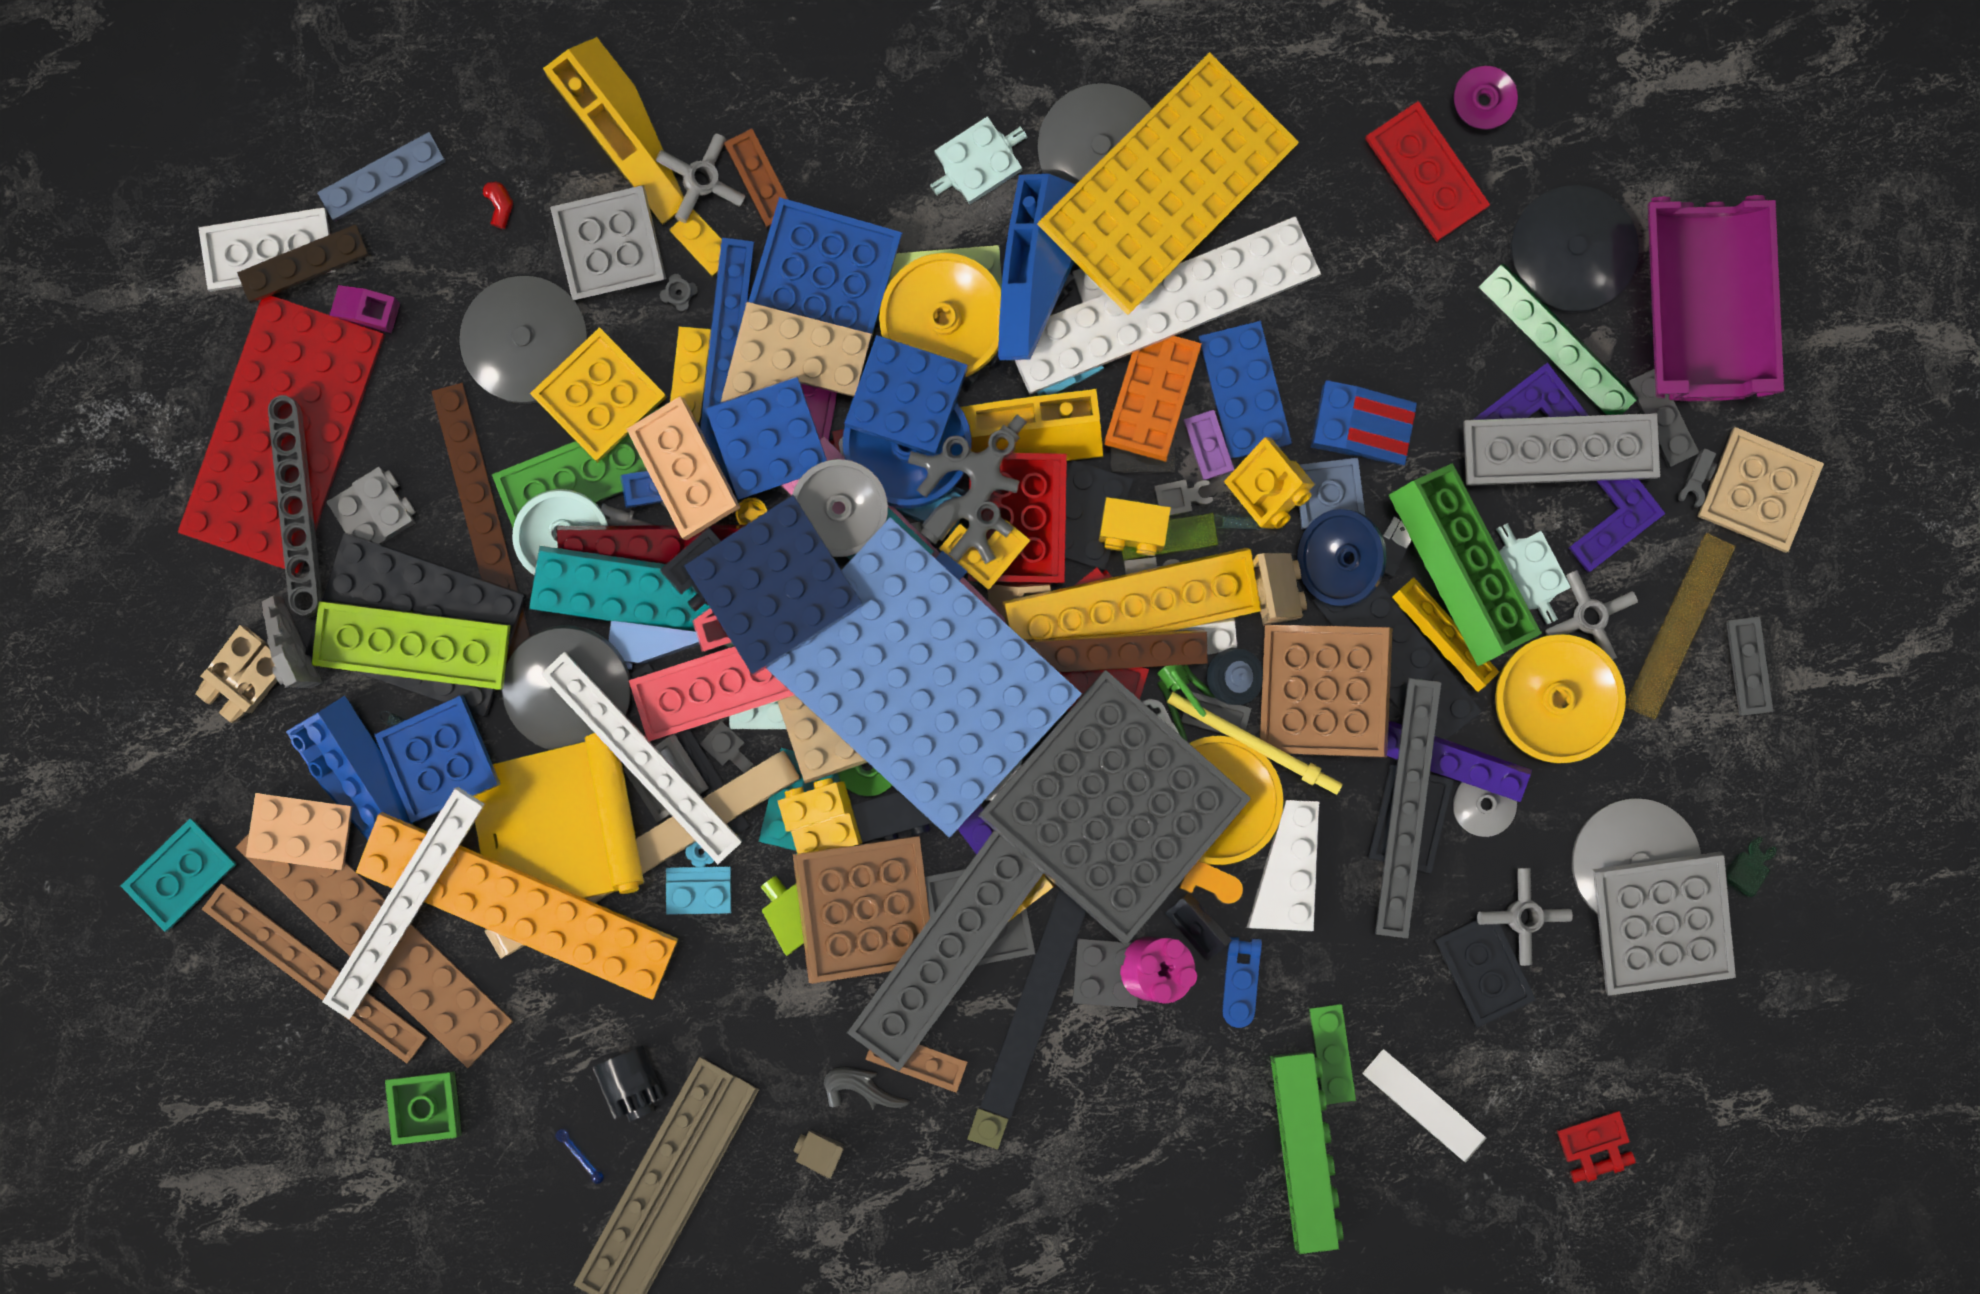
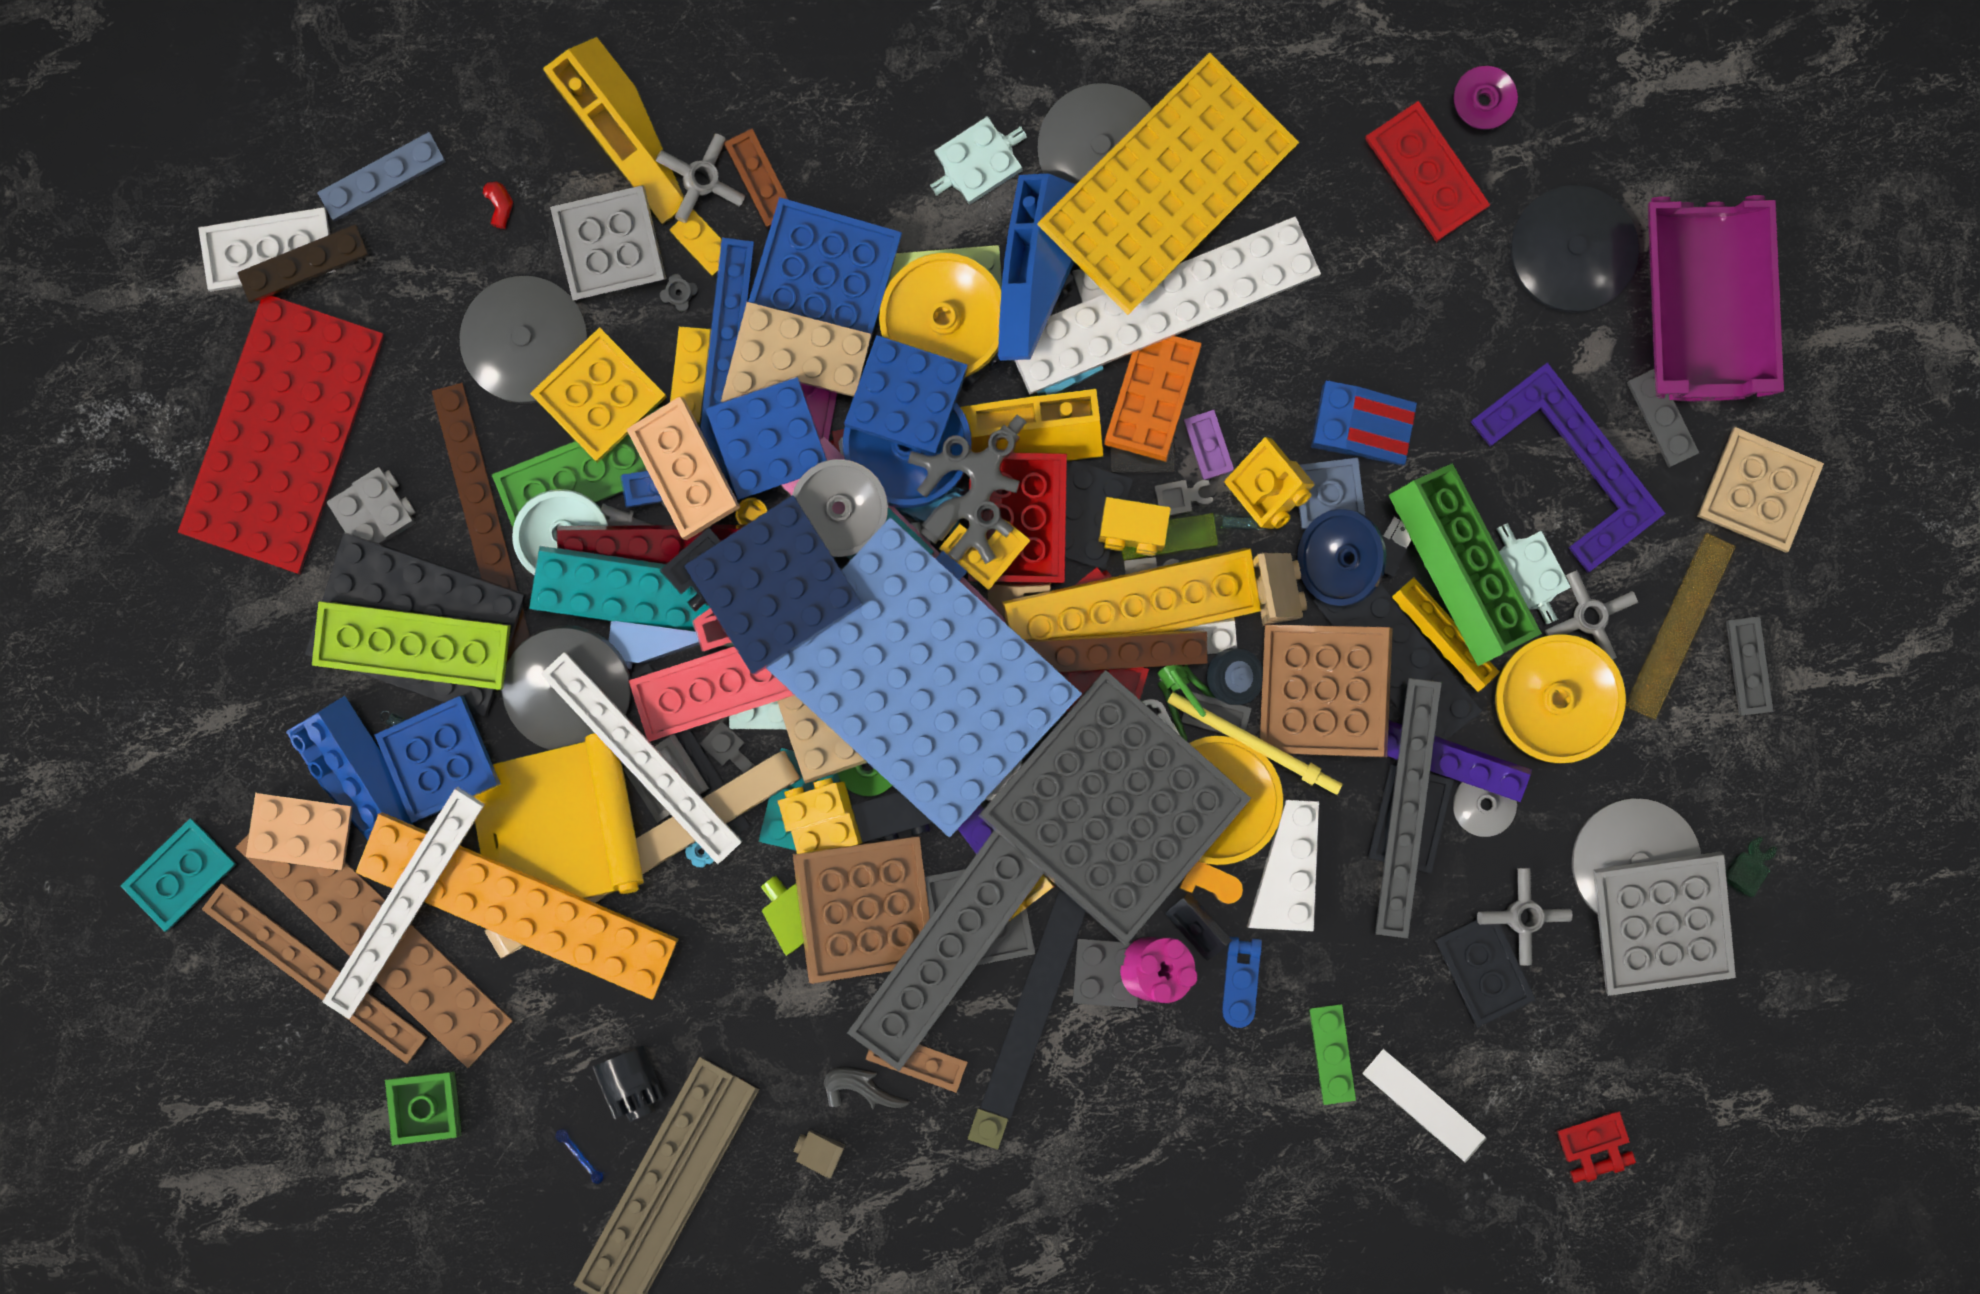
(240, 673): tan hips -> none
(285, 494): dark grey beam -> none
(287, 647): light grey plate -> none
(365, 308): magenta slope -> none
(698, 890): medium azure plate -> none
(1244, 388): blue plate -> none
(1305, 1153): bright green brick -> none
(1558, 341): plate -> none
(1561, 449): light grey plate -> none
(1702, 470): dark grey plate -> none

